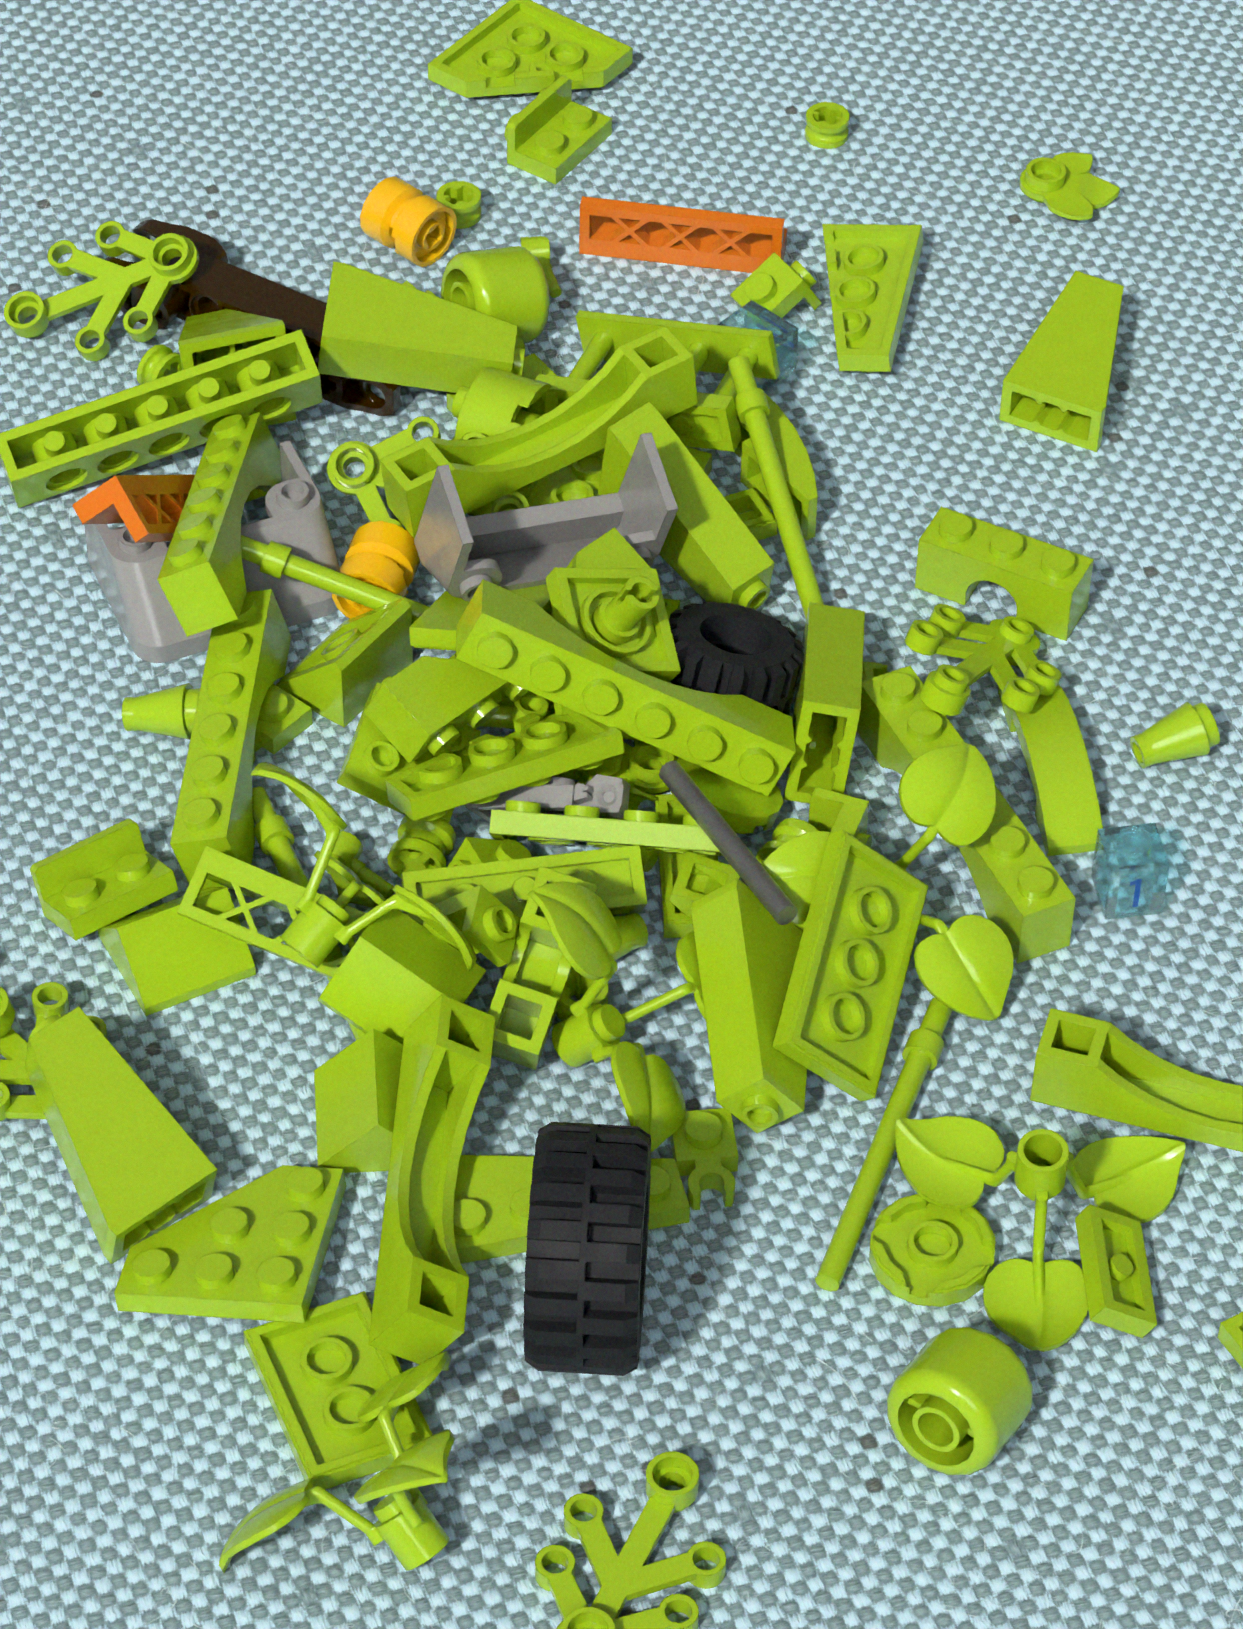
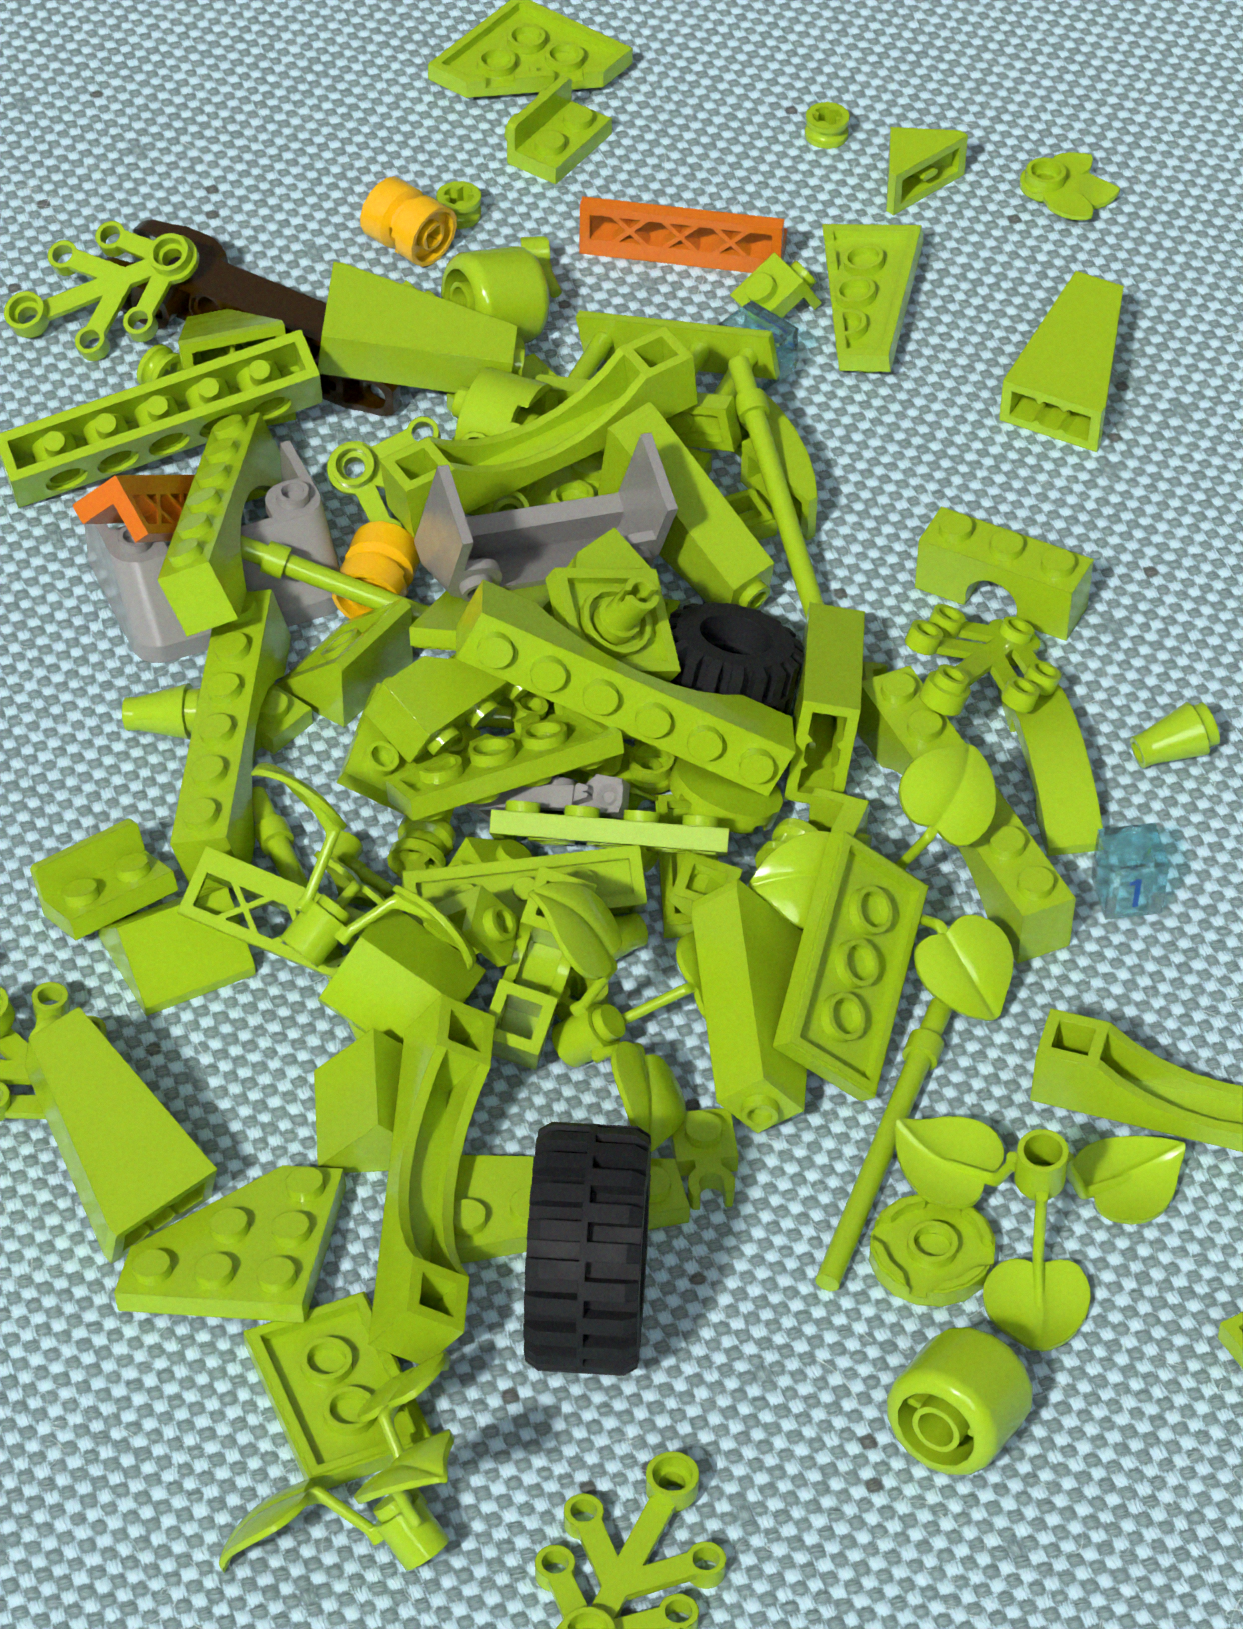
(728, 843): flat silver bar -> none
(922, 163): none -> lime slope
(1115, 1271): lime plate -> none

